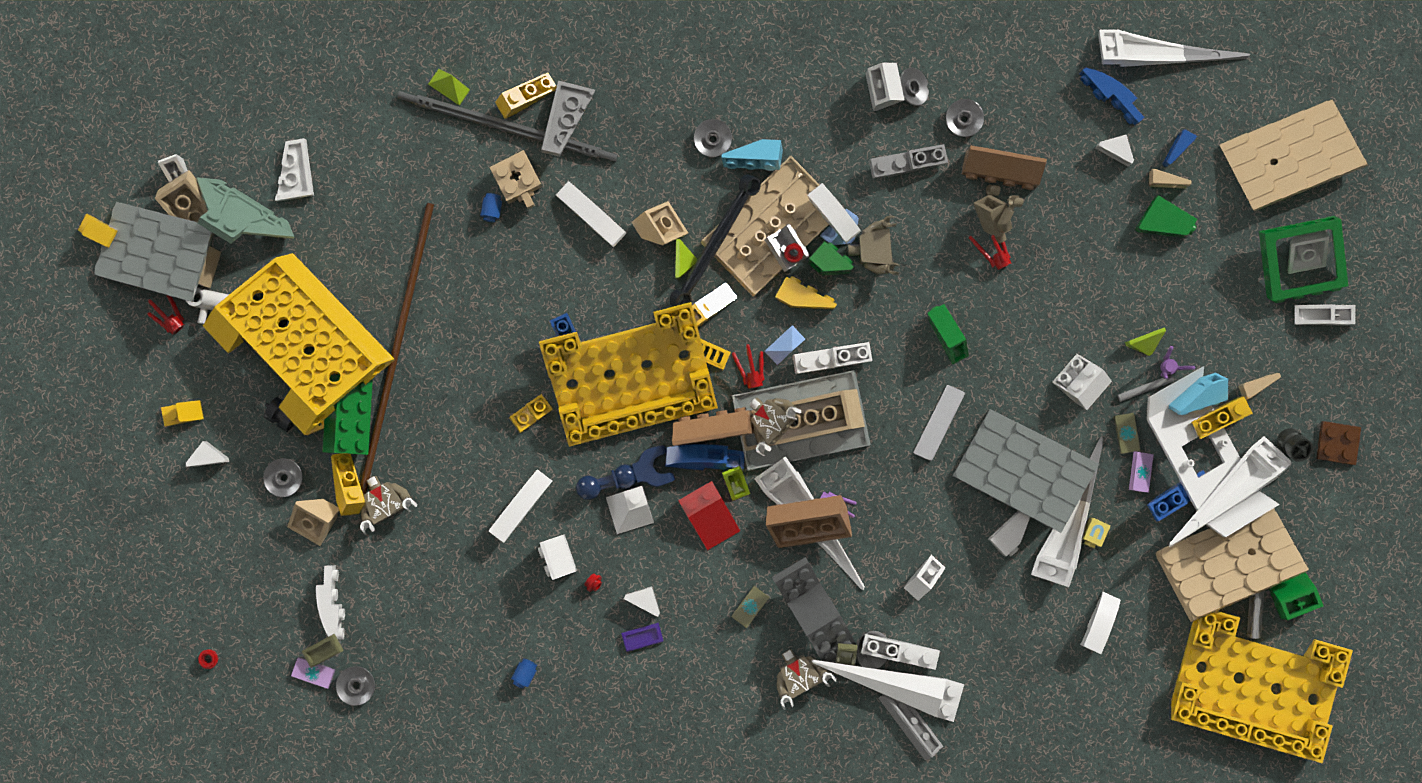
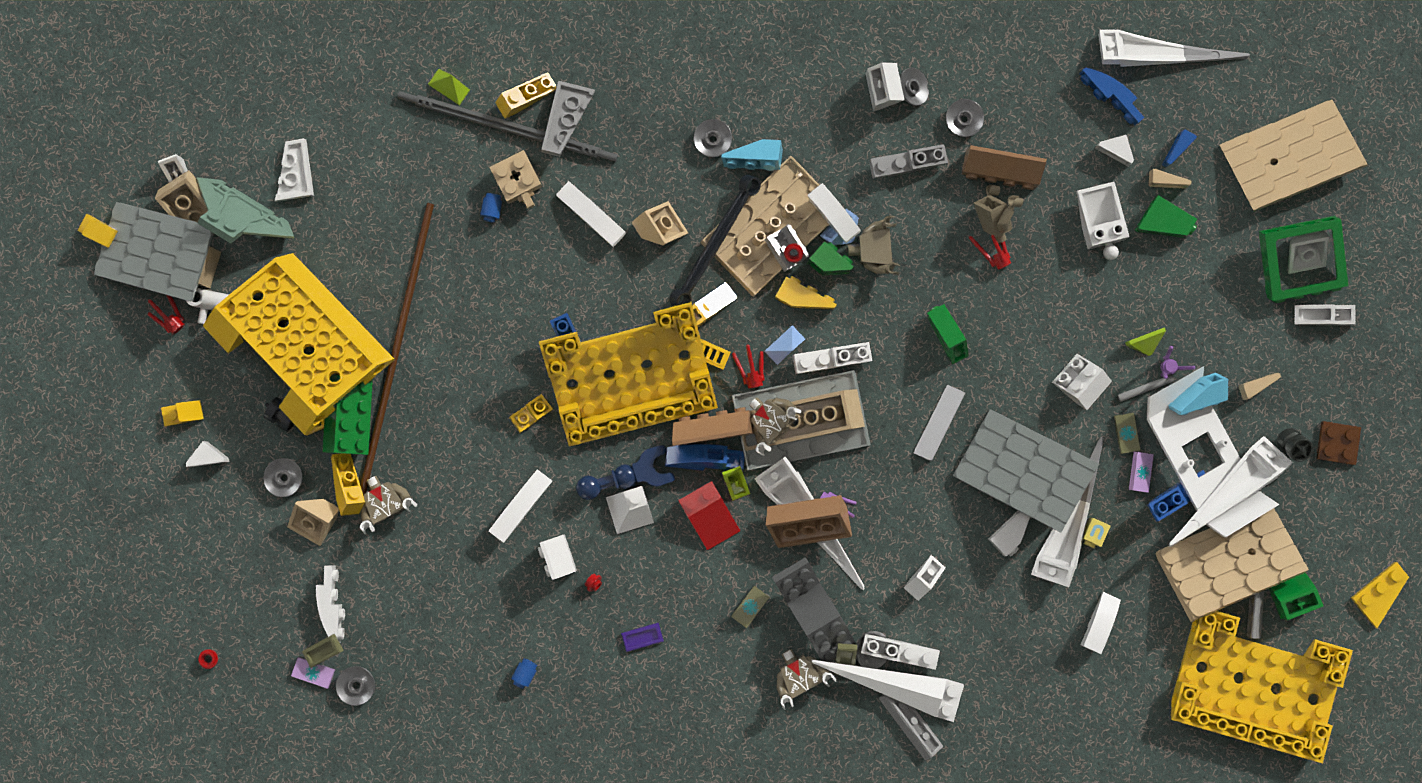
(644, 599): white slope -> none
(684, 259): lime slope -> none
(1102, 212): none -> white slope
(1221, 417): yellow slope -> none
(1380, 593): none -> yellow wing

